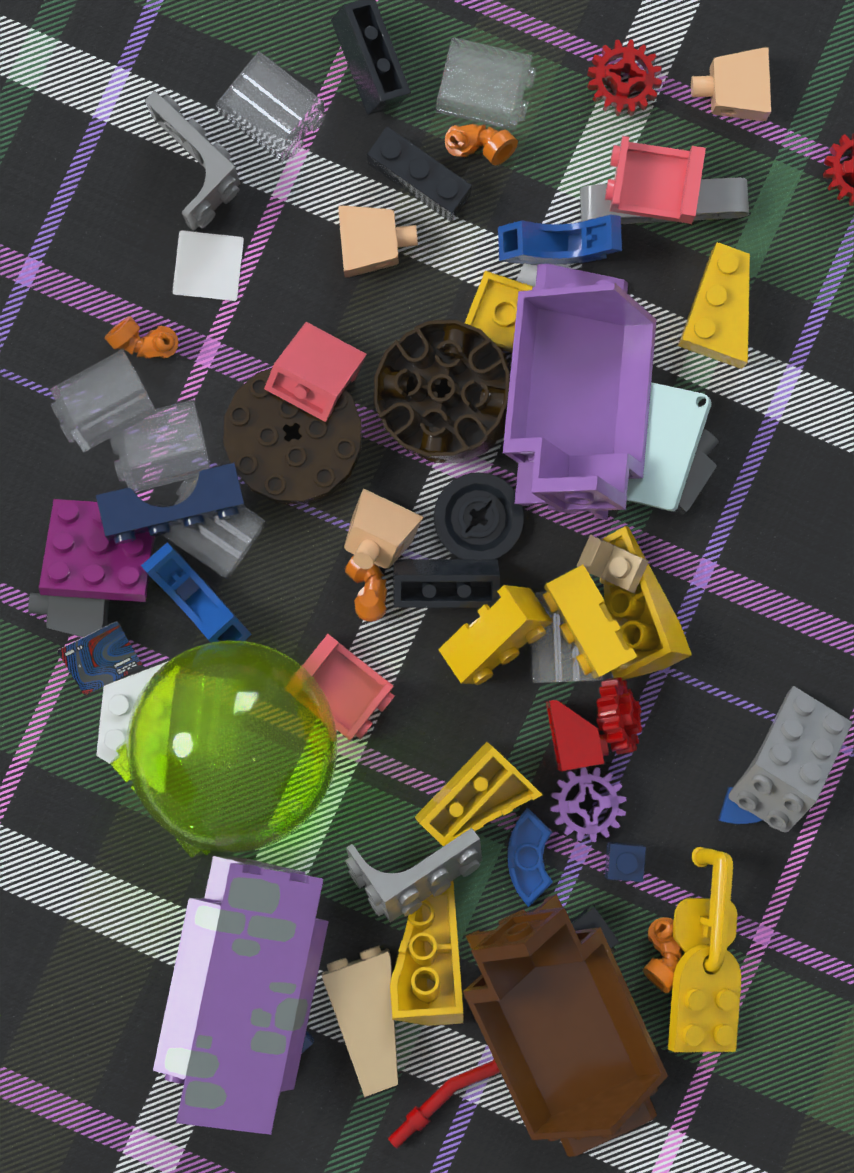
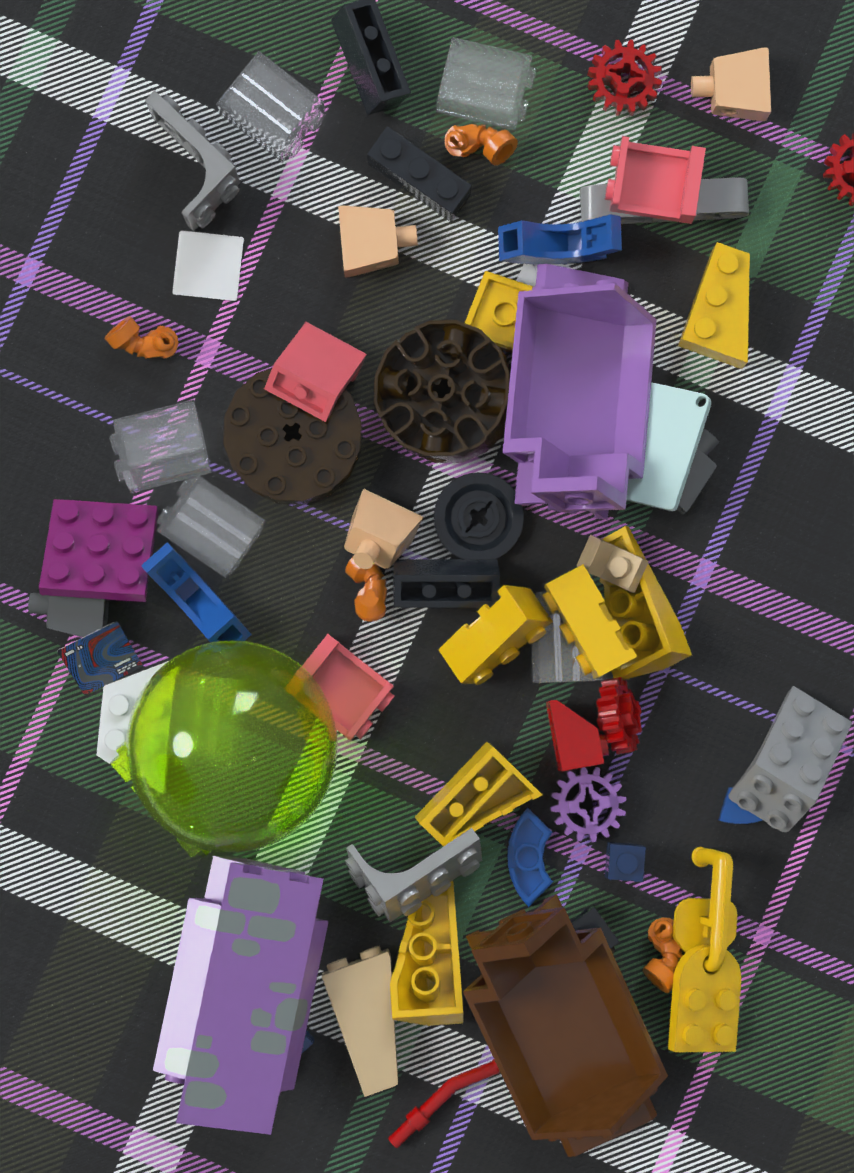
(101, 401): clear brick -> none
(127, 515): dark blue arch -> none

